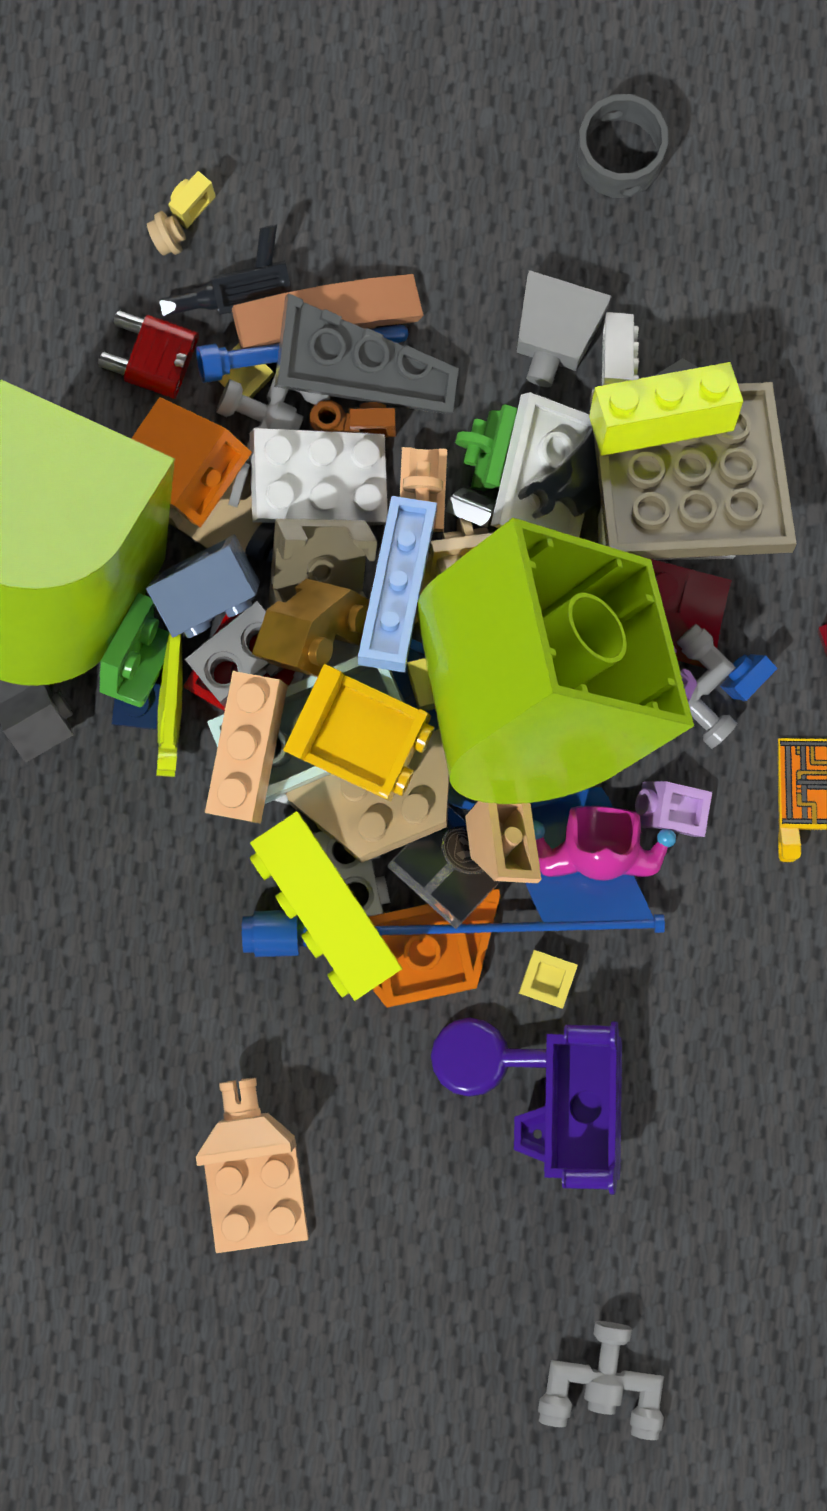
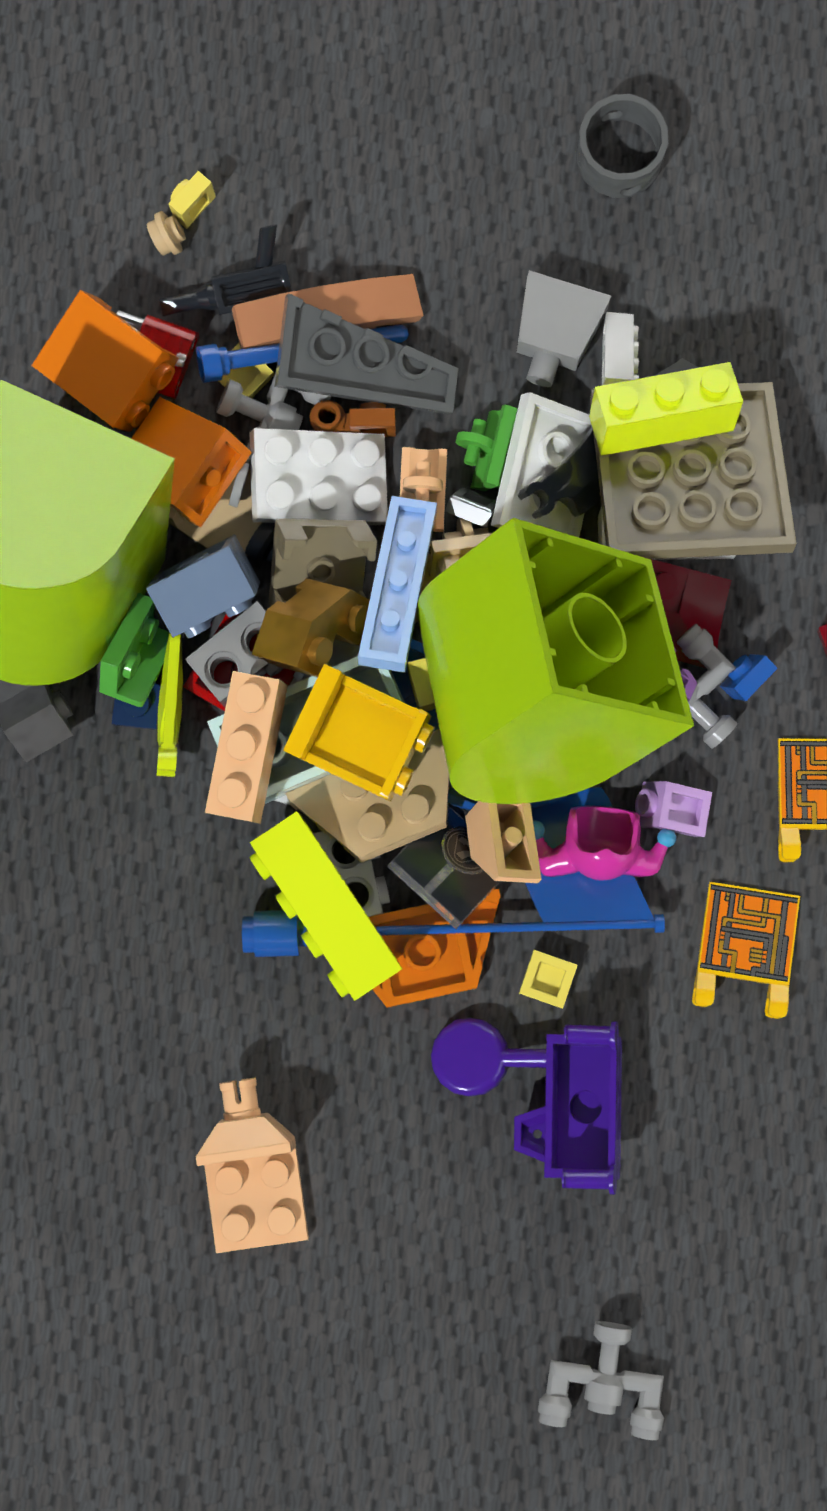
(105, 362): none -> orange panel
(747, 938): none -> flag

